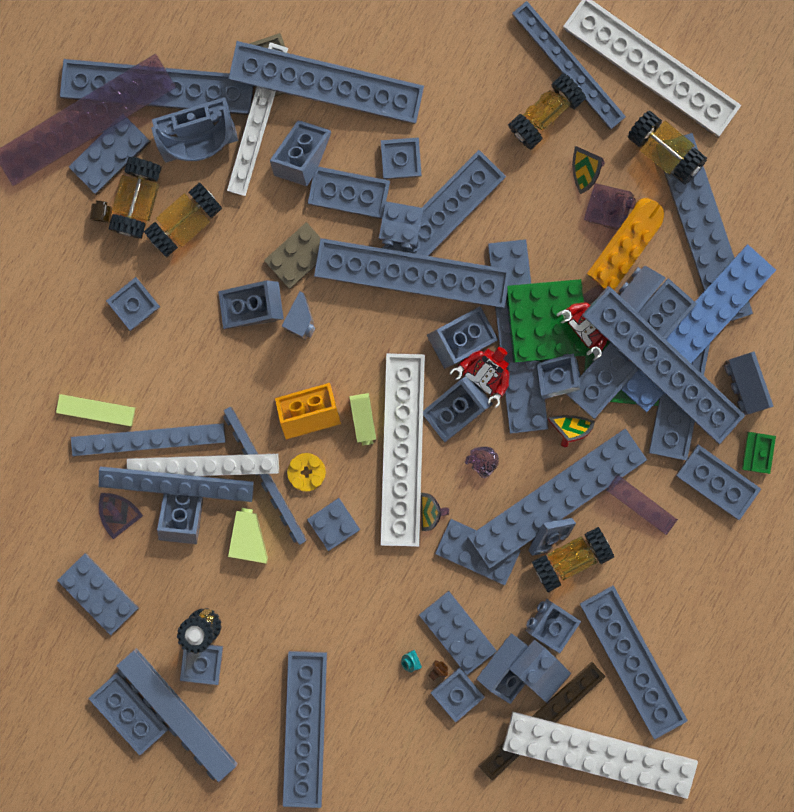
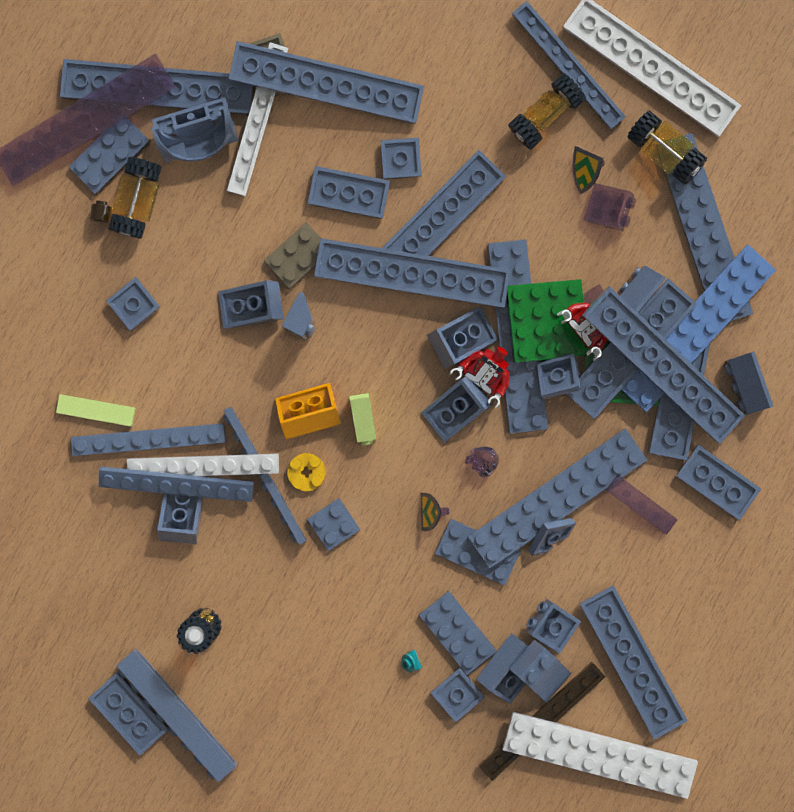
(98, 594): sand blue plate -> none
(117, 513): shield -> none
(183, 220): plate -> none
(203, 666): sand blue plate -> none
(247, 538): yellowish green slope -> none
(300, 153): sand blue slope -> none
(304, 729): sand blue plate -> none
(400, 225): sand blue plate -> none
(402, 449): white plate -> none
(440, 669): reddish brown plate -> none
(571, 427): shield -> none
(572, 558): plate -> none
(627, 243): light orange plate -> none
(758, 452): green plate -> none

